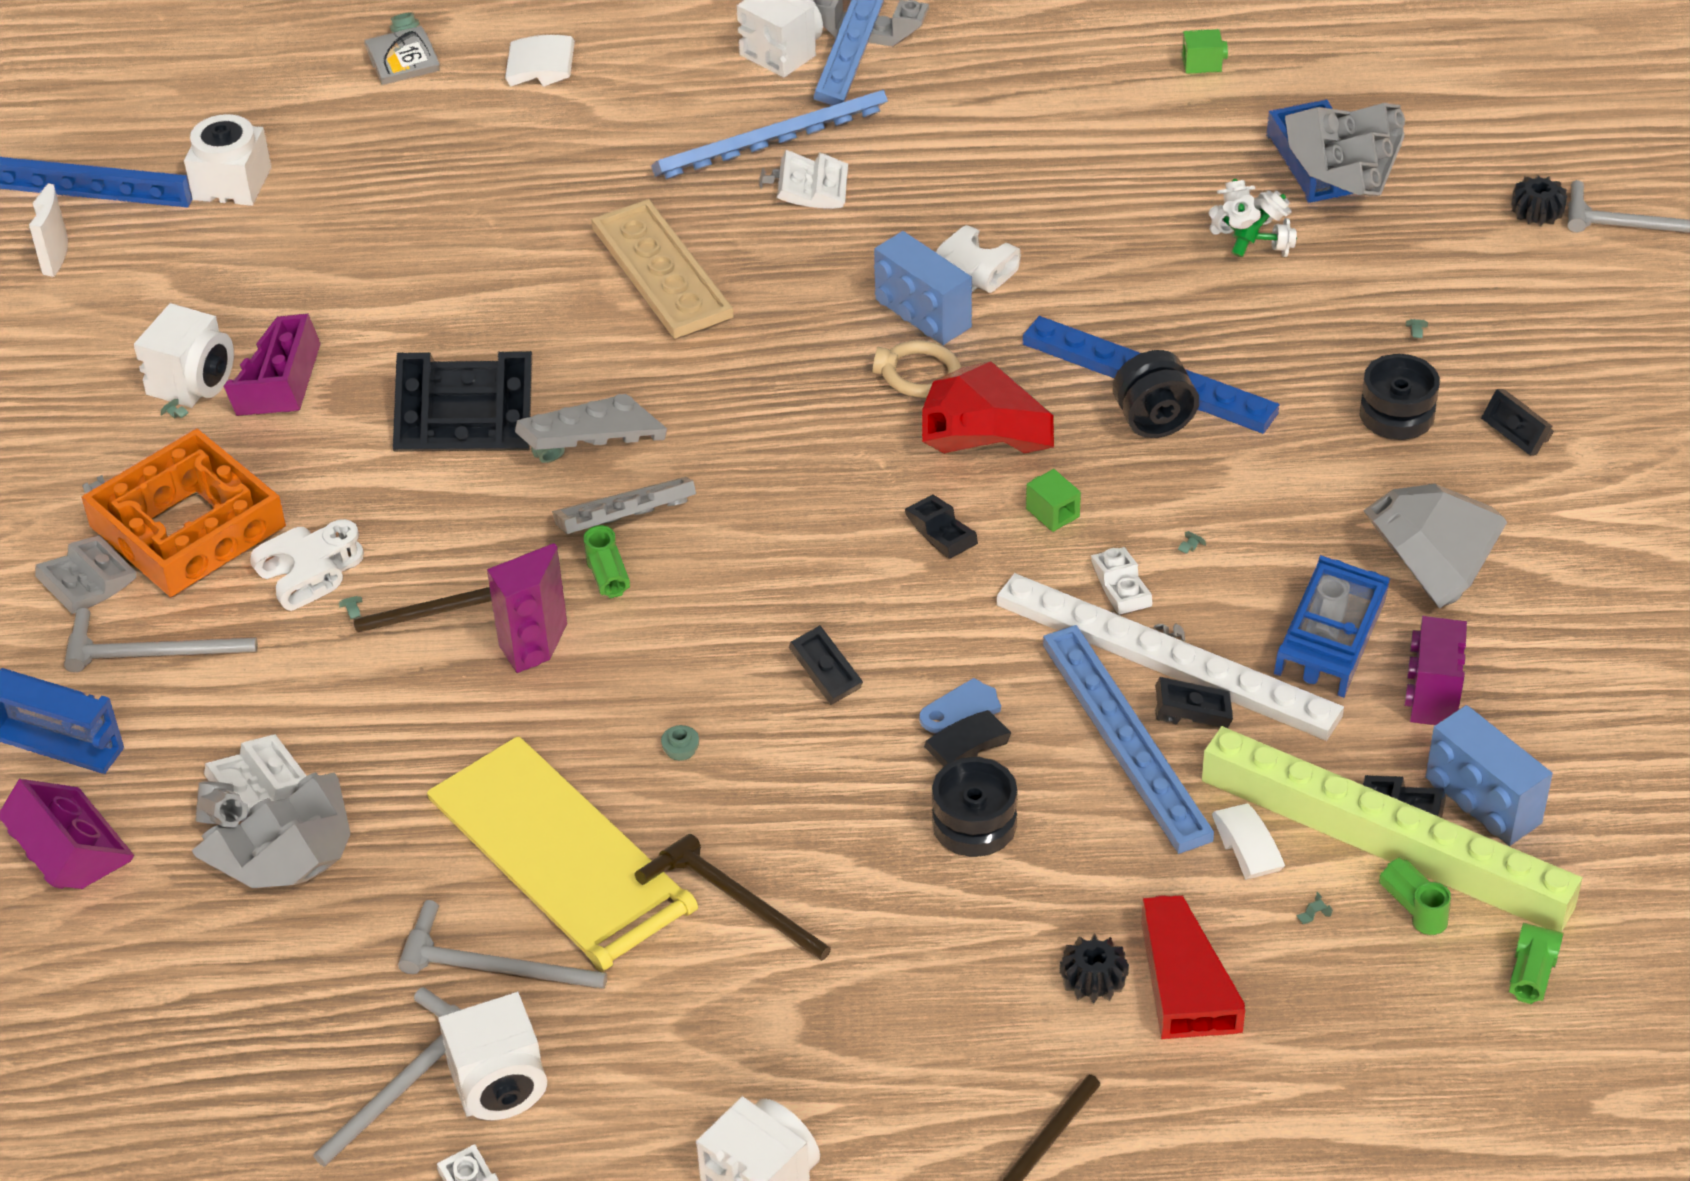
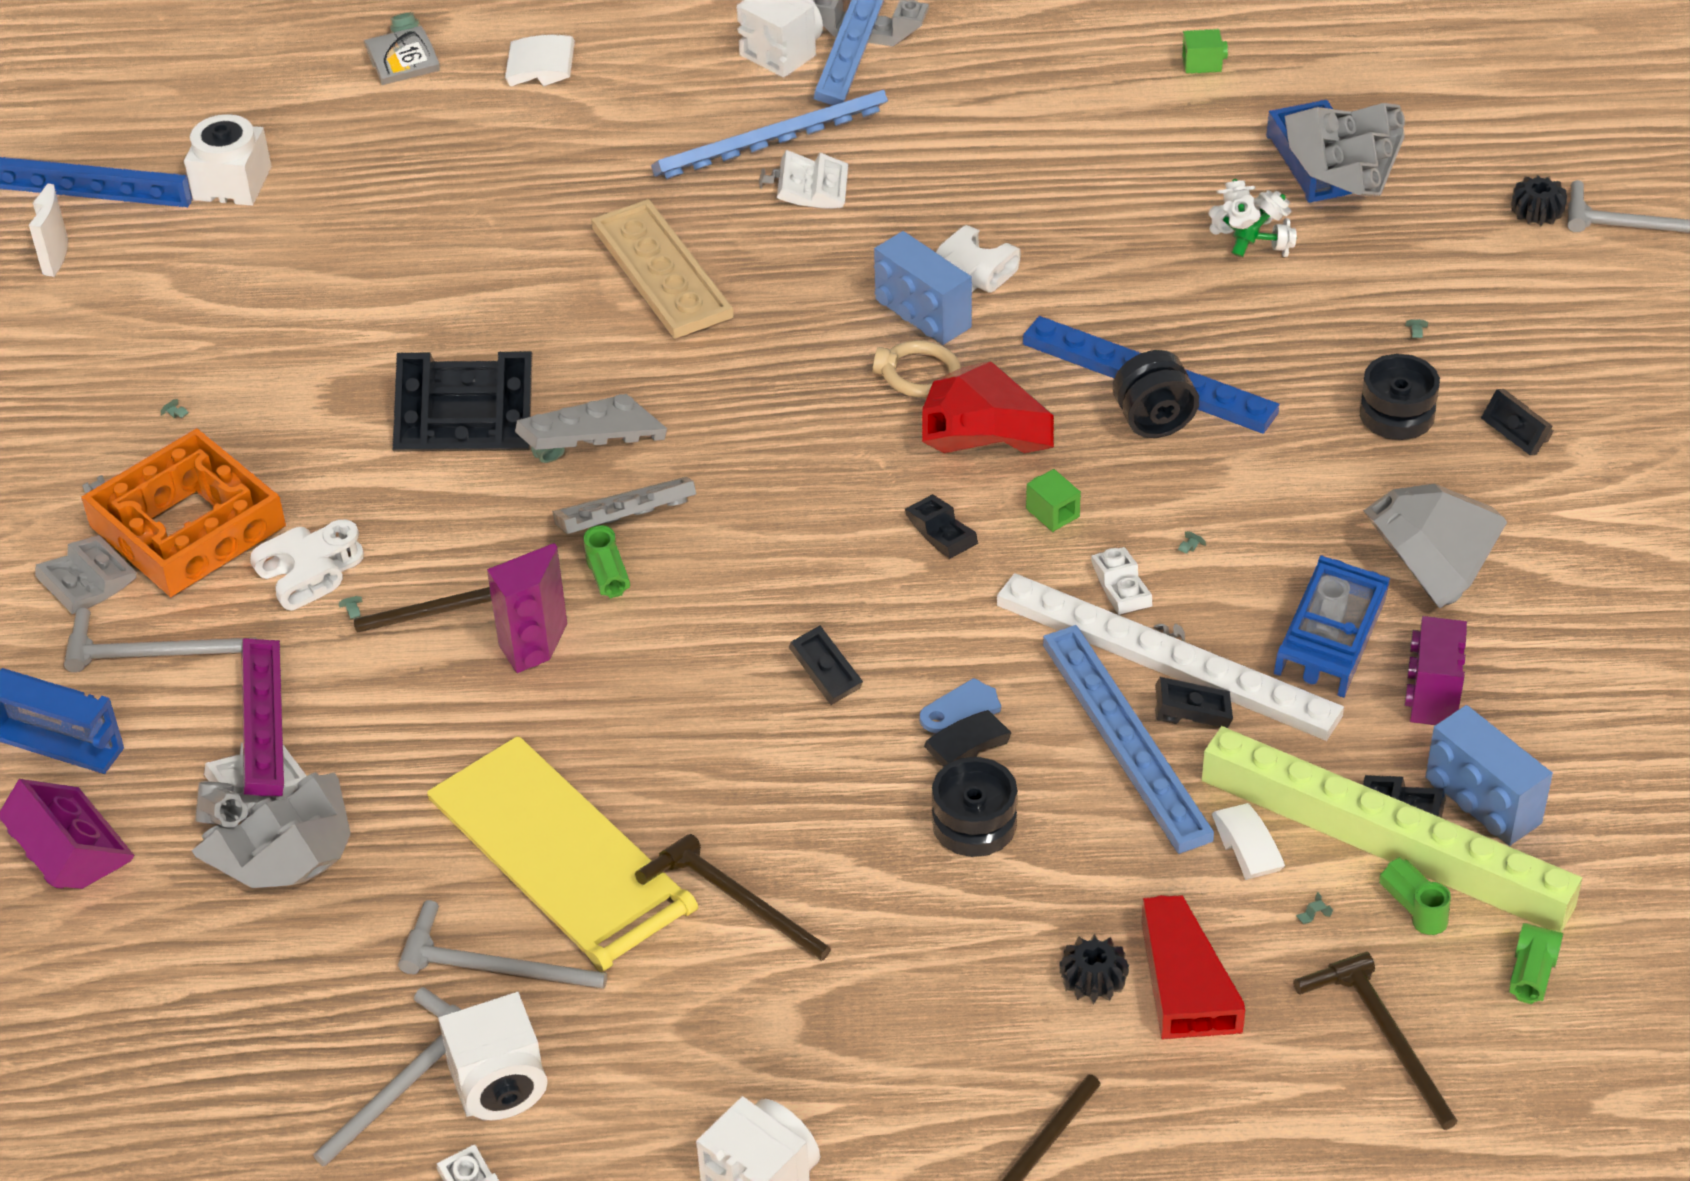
(184, 356): white piece -> none
(262, 718): none -> magenta plate
(278, 370): magenta wedge -> none
(680, 742): sand green plate -> none
(1357, 972): none -> dark brown bar

